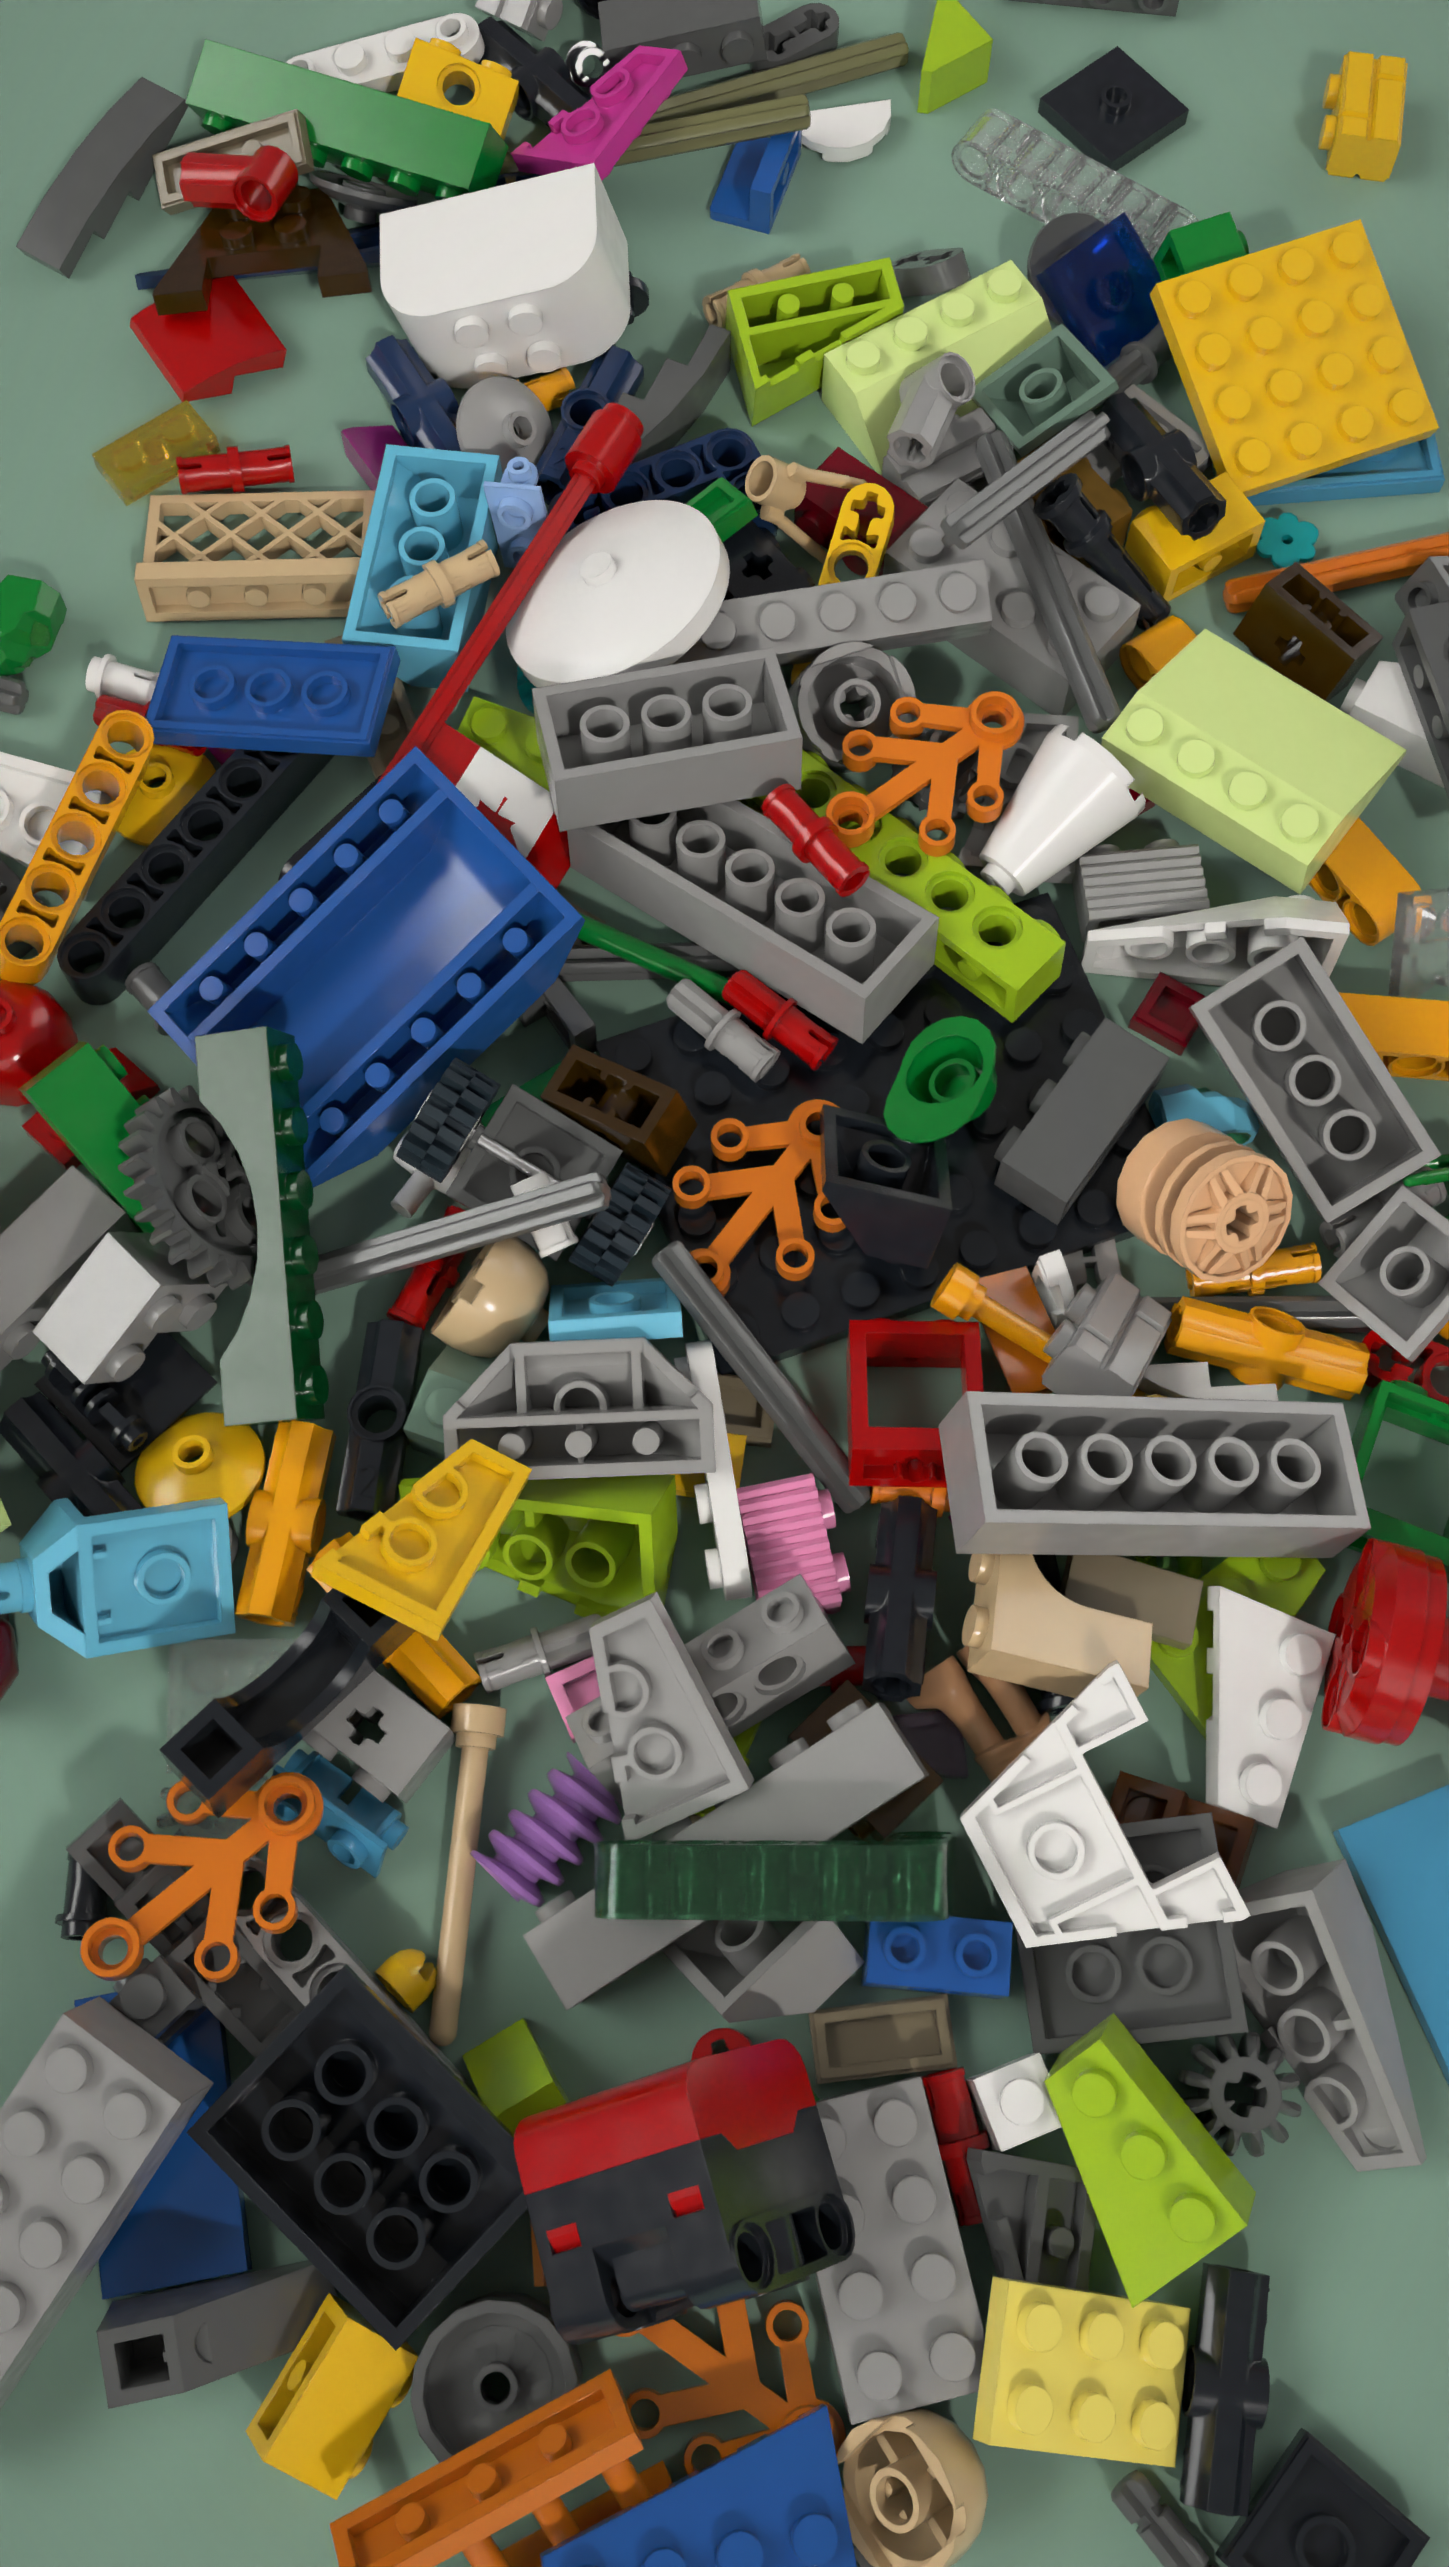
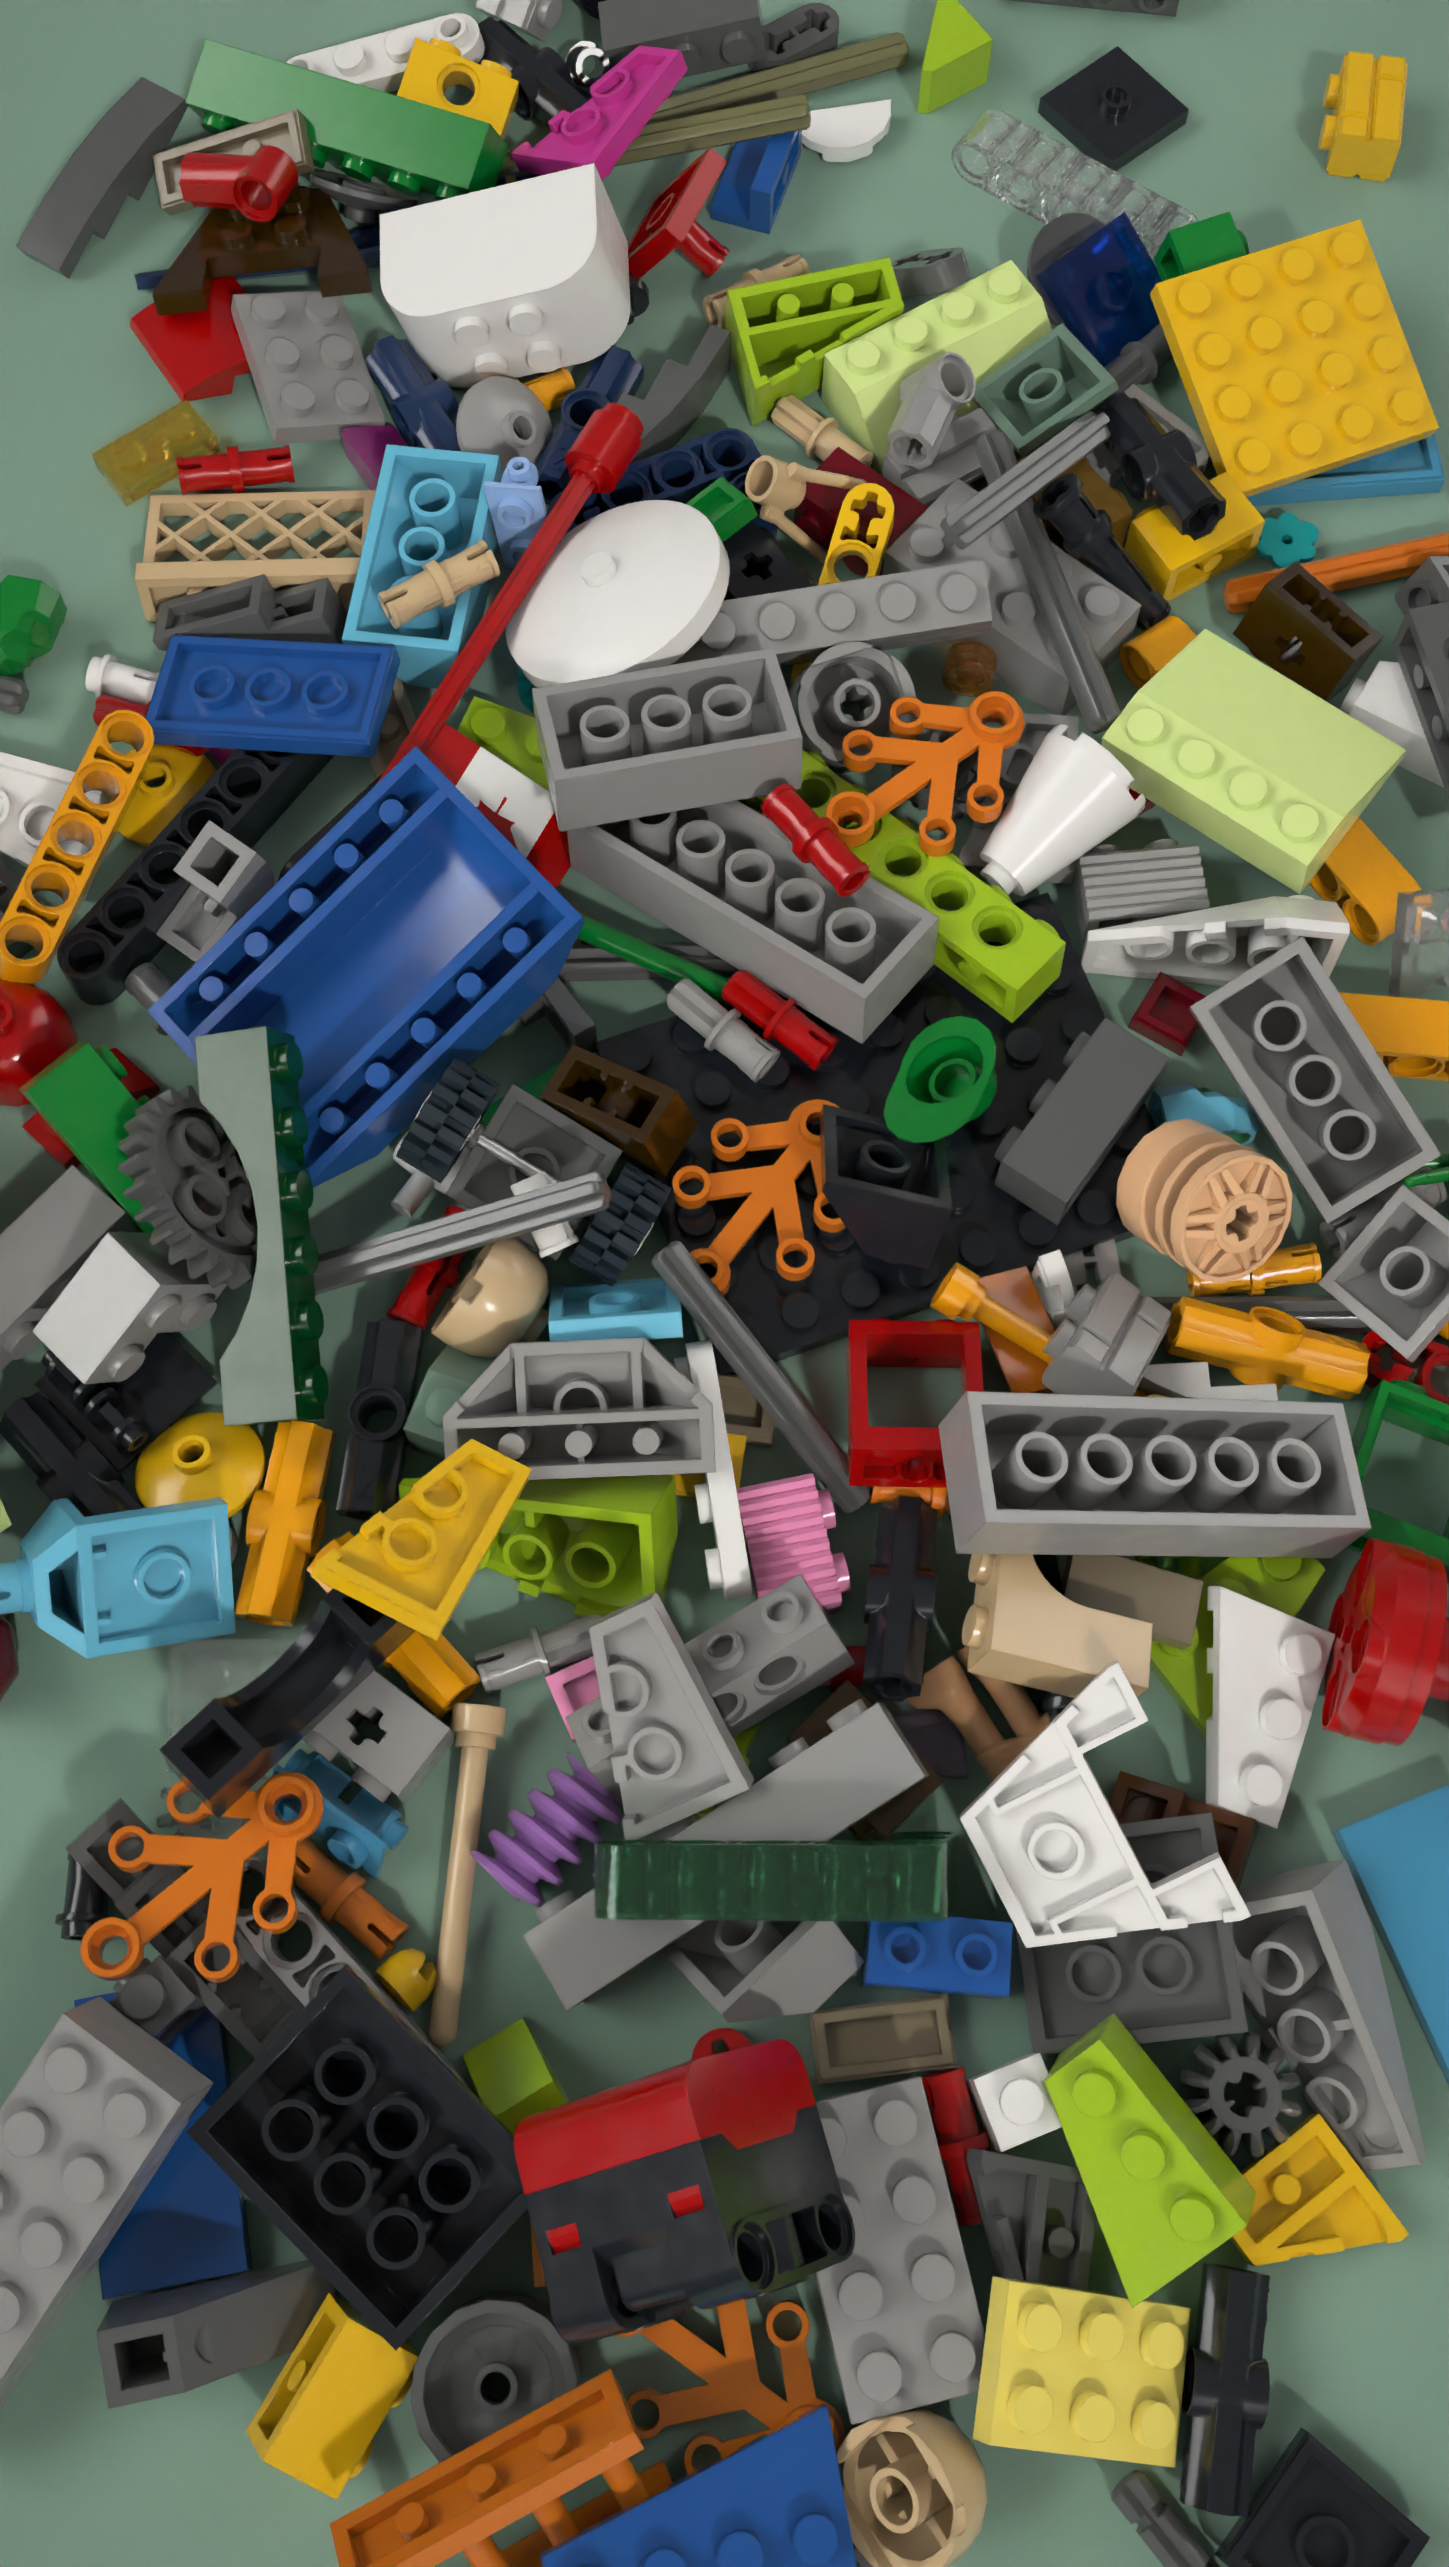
(224, 886): none -> light grey brick
(255, 612): none -> dark grey slope
(305, 365): none -> light grey plate
(346, 1900): none -> orange pin
(672, 221): none -> red tile
(814, 432): none -> tan axle
(969, 669): none -> clear orange bush
(1311, 2200): none -> yellow wing

